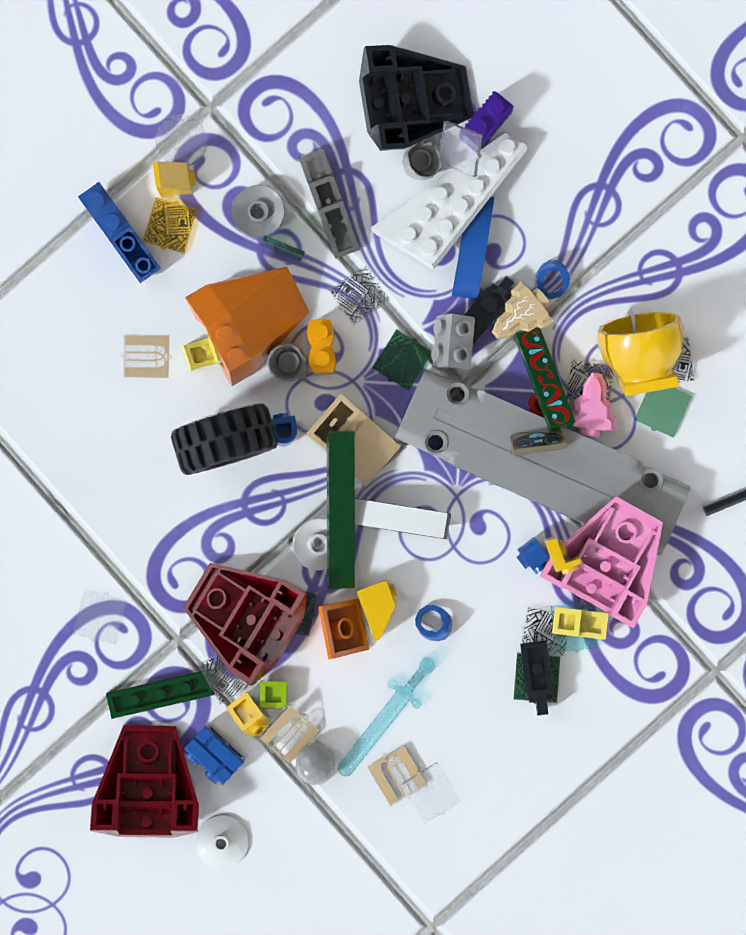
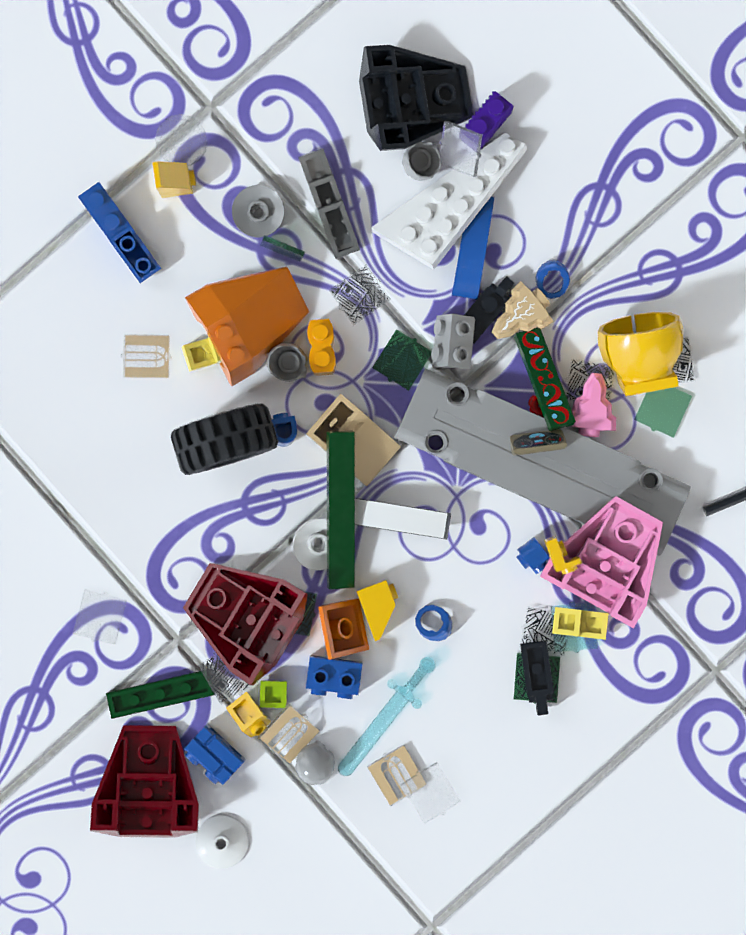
(169, 225): clear yellow piece -> none
(333, 676): none -> blue brick

